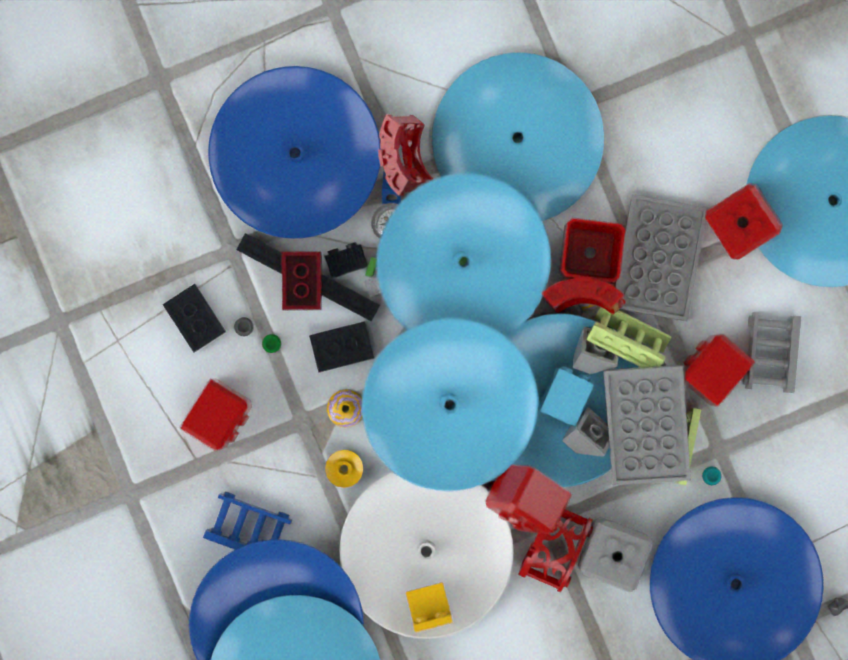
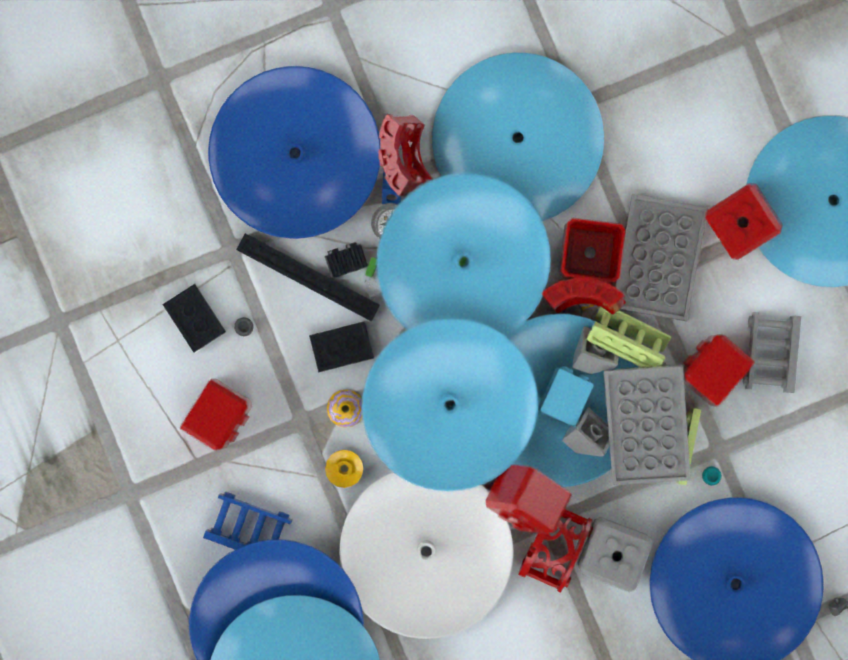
(271, 343): green plate -> none
(302, 281): dark red brick -> none
(429, 607): yellow bracket -> none

